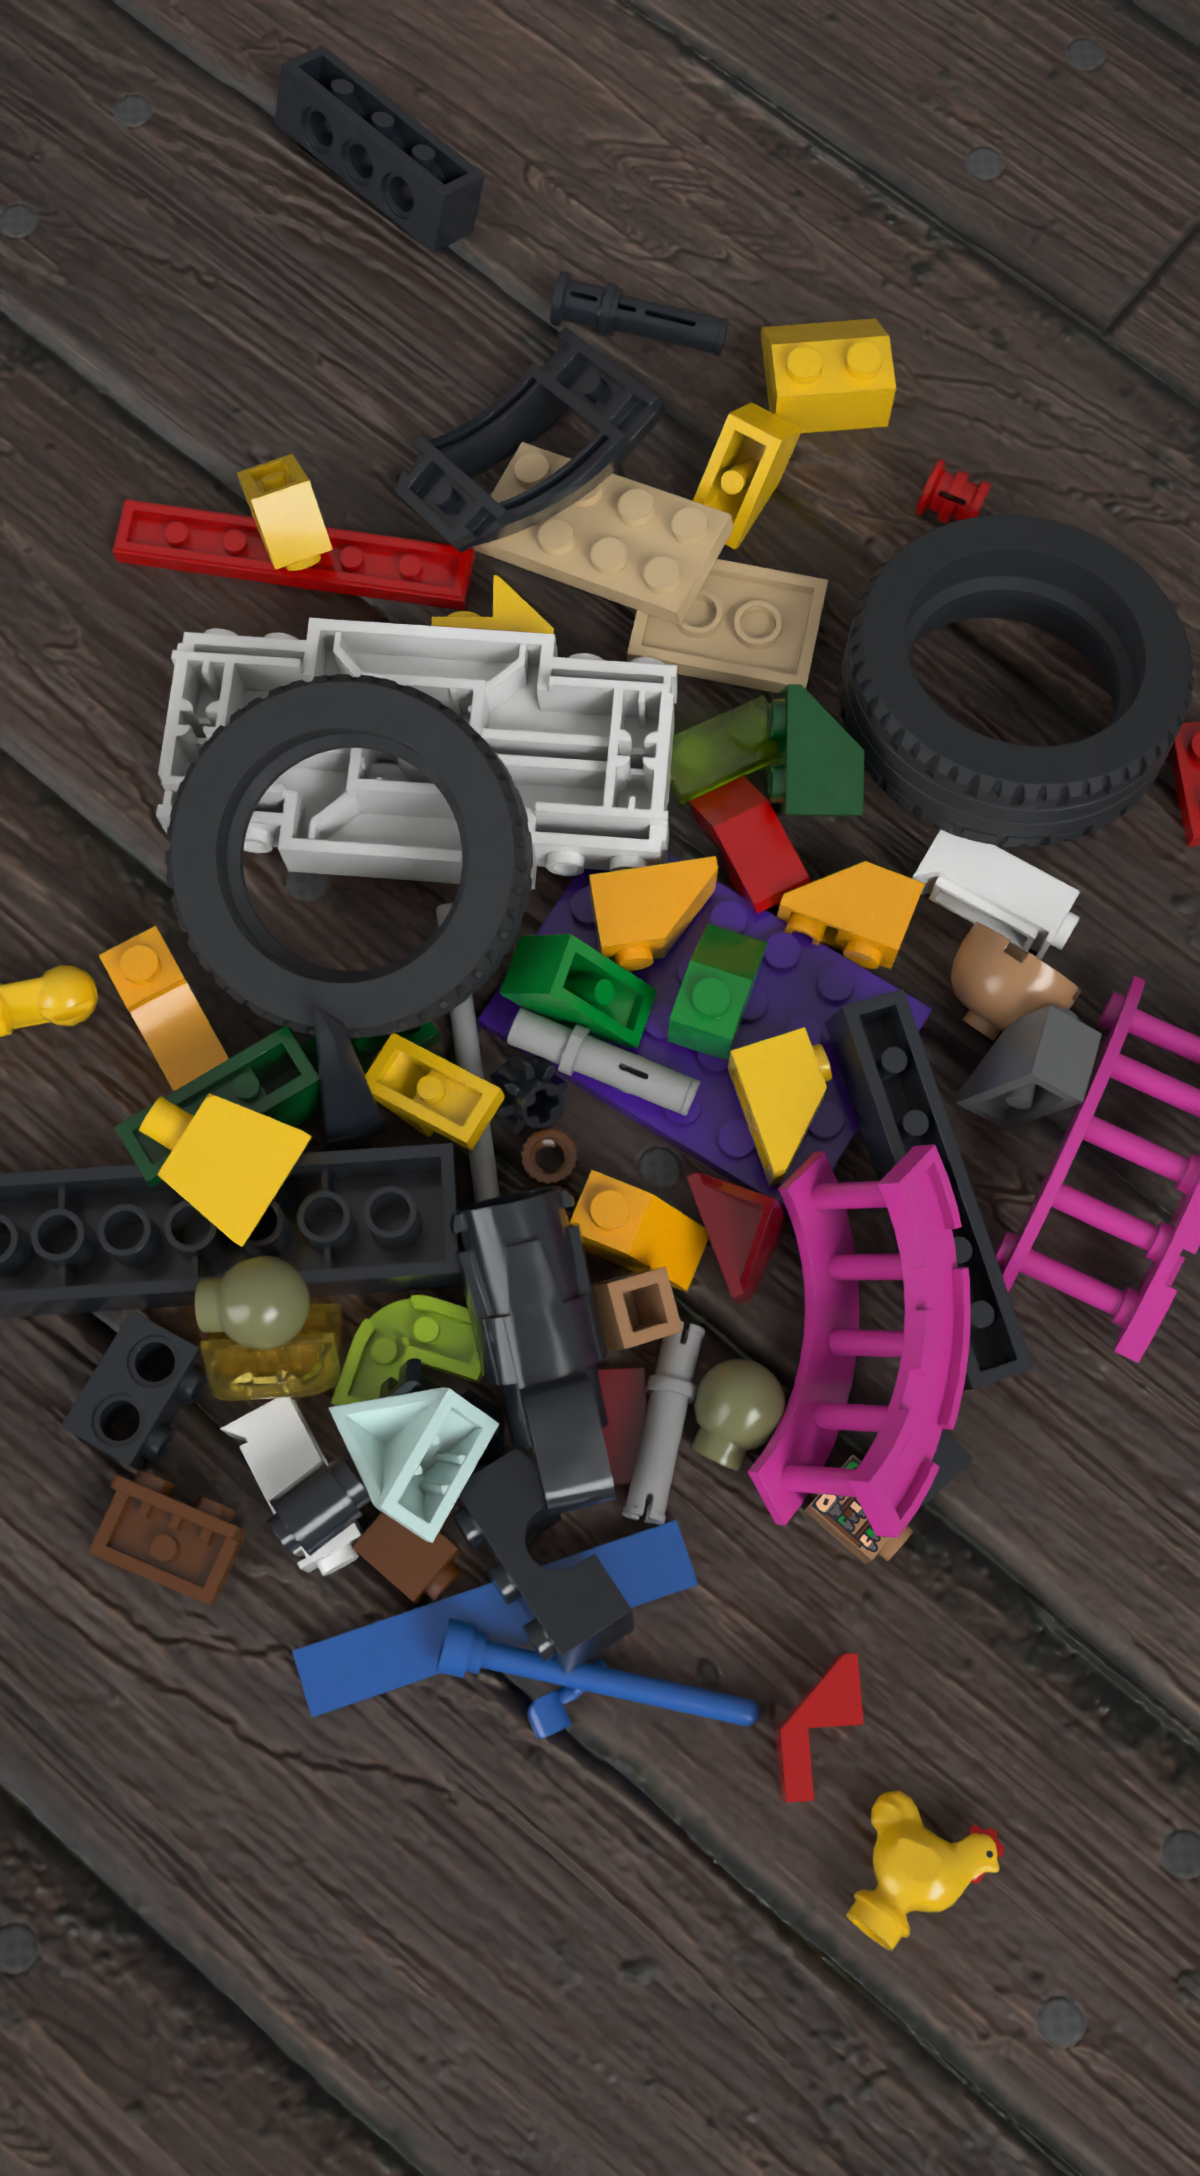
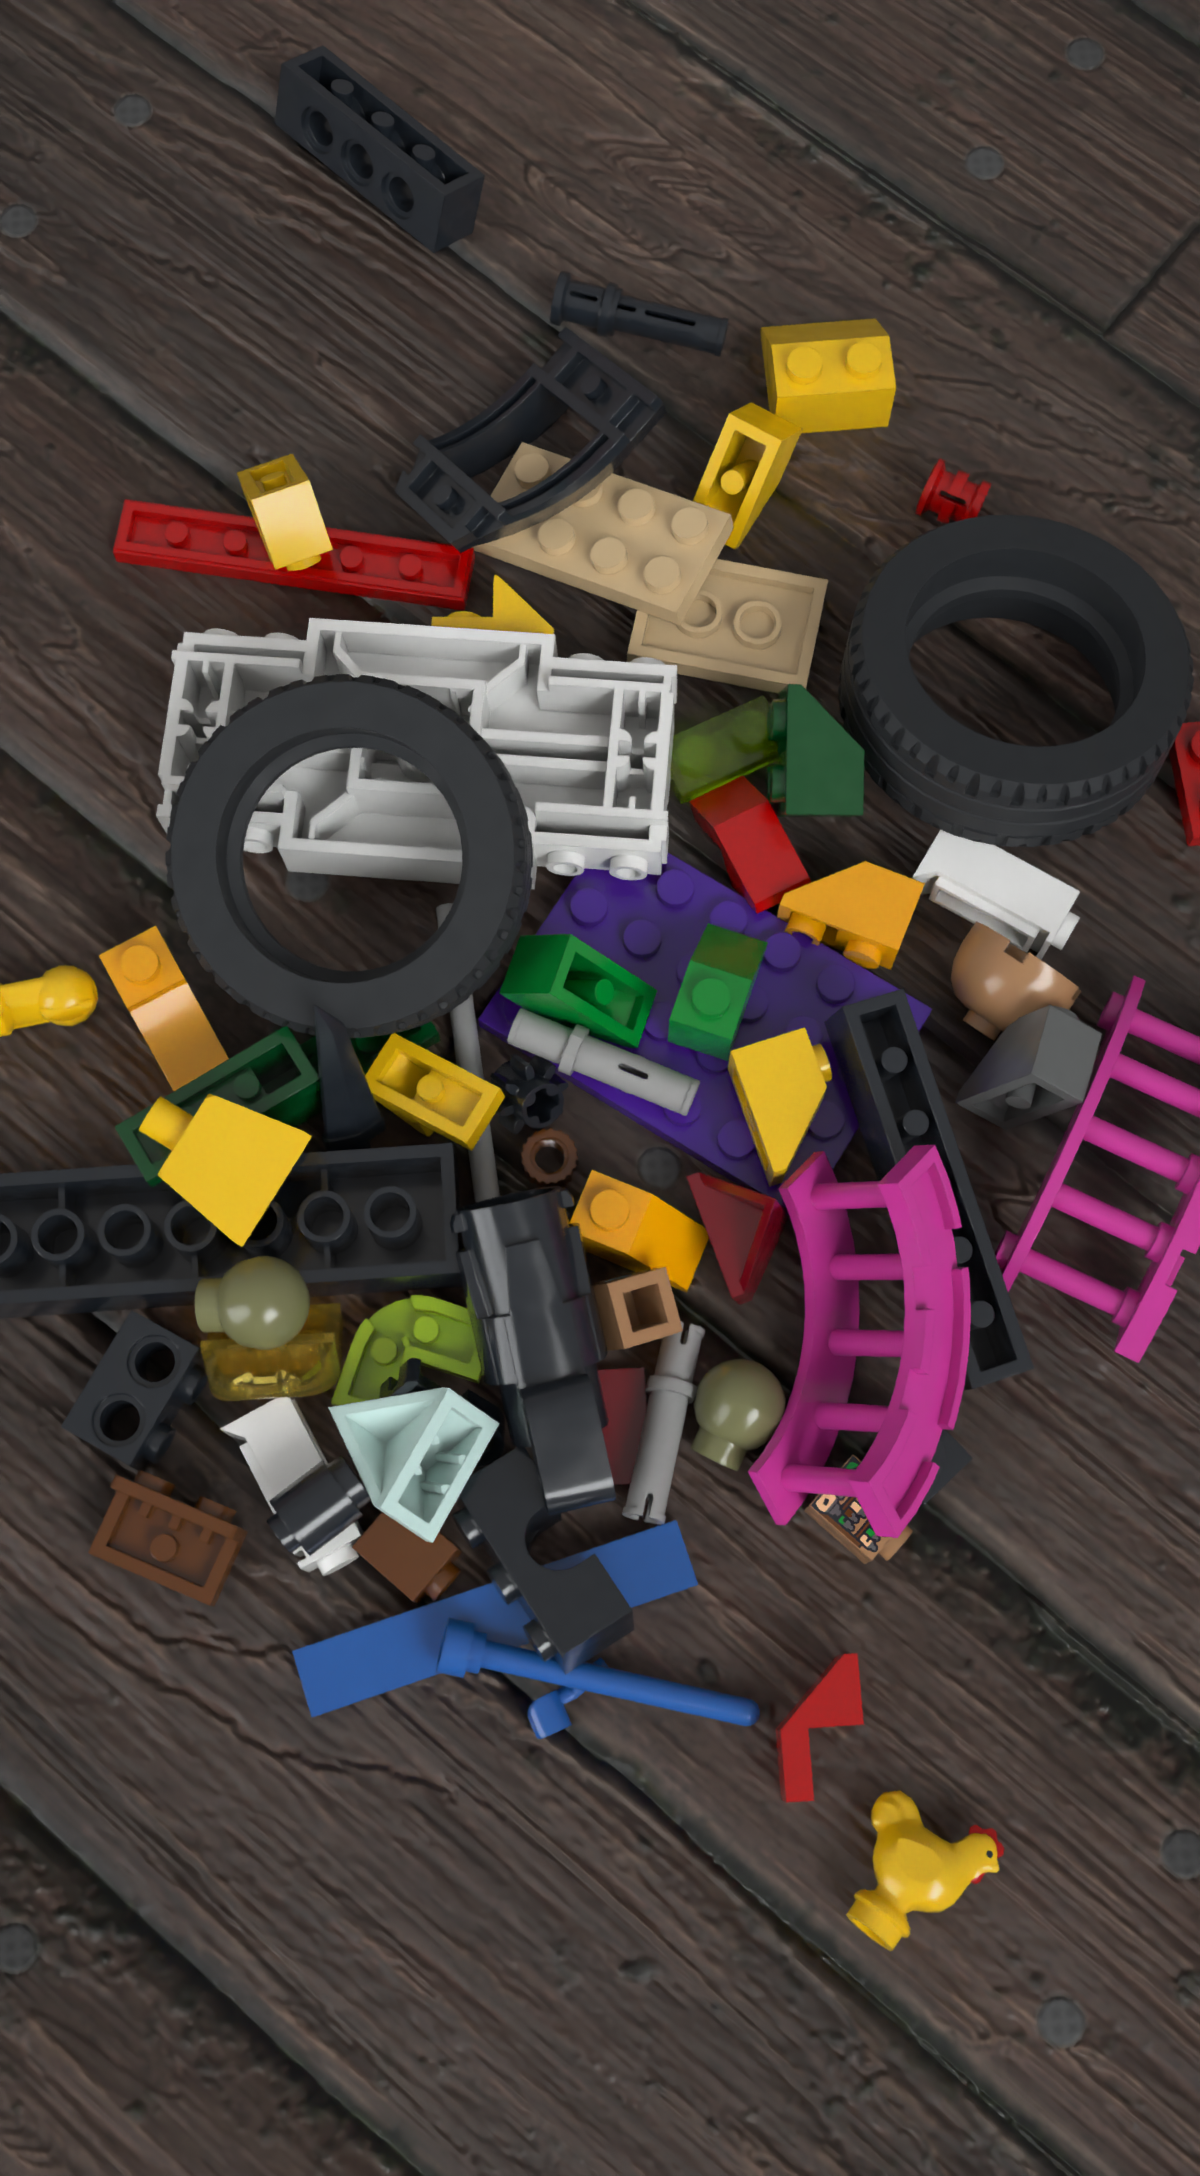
(648, 908): light orange slope -> none

